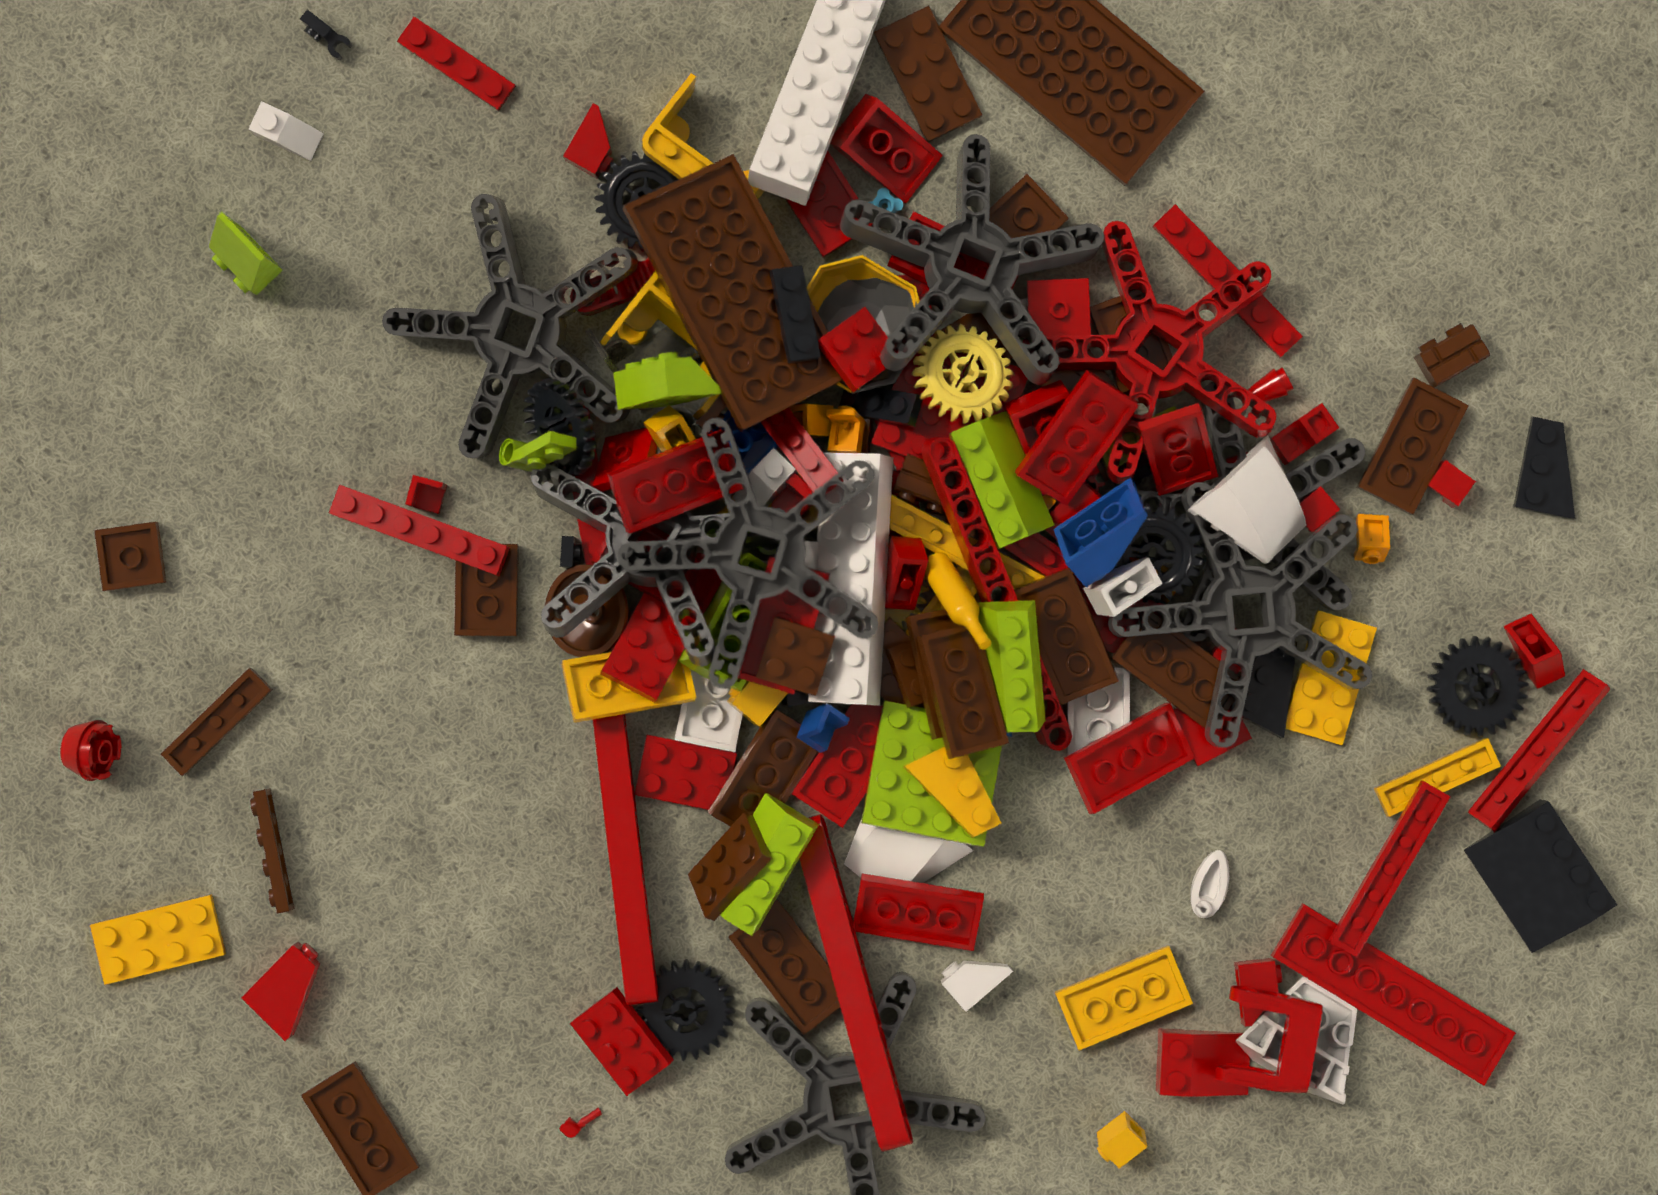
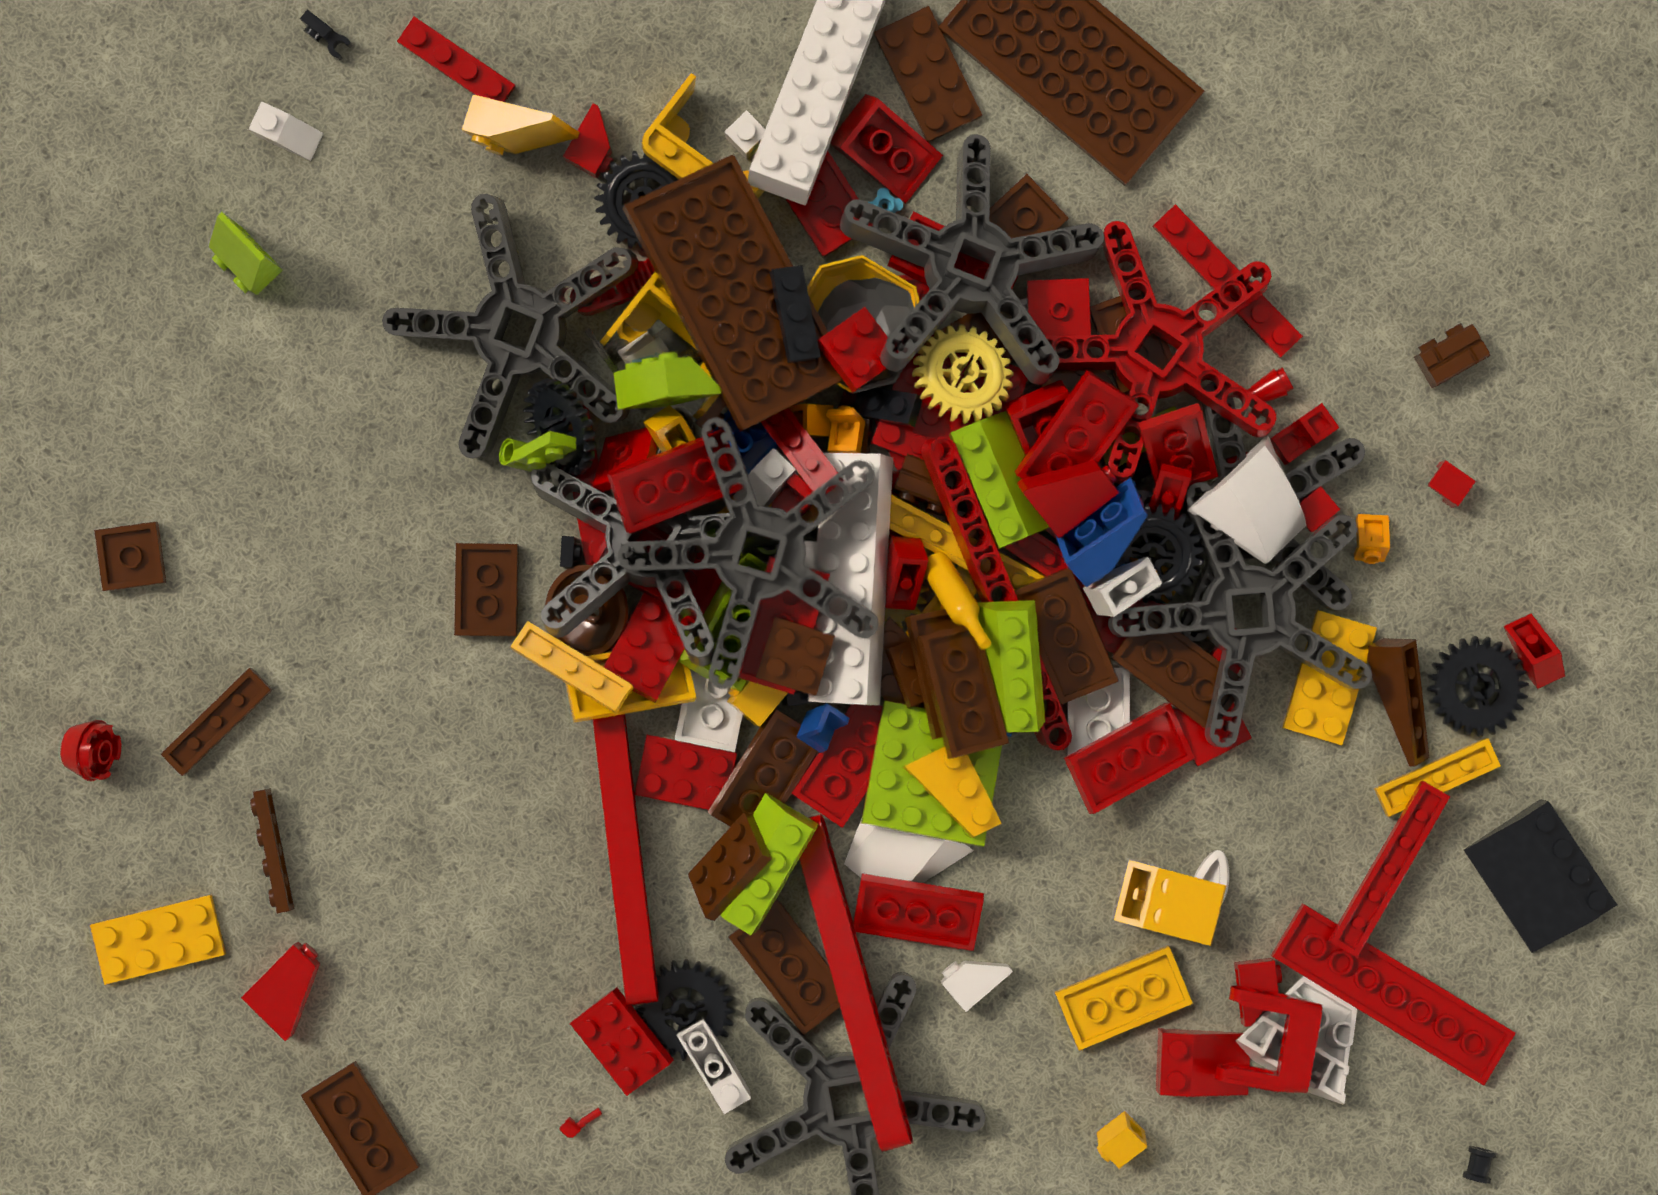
(419, 530): red plate -> none
(426, 494): red panel -> none
(513, 127): none -> yellow slope
(571, 667): none -> yellow plate
(642, 348): none -> white brick
(715, 1066): none -> white slope
(745, 134): none -> white brick
(1069, 494): none -> red slope
(1170, 488): none -> red plate
(1170, 903): none -> yellow slope
(1269, 691): black wing -> none
(1398, 682): none -> reddish brown slope
(1412, 446): reddish brown plate -> none
(1479, 1164): none -> black bush
(1539, 750): red plate -> none
(1545, 472): black wing -> none

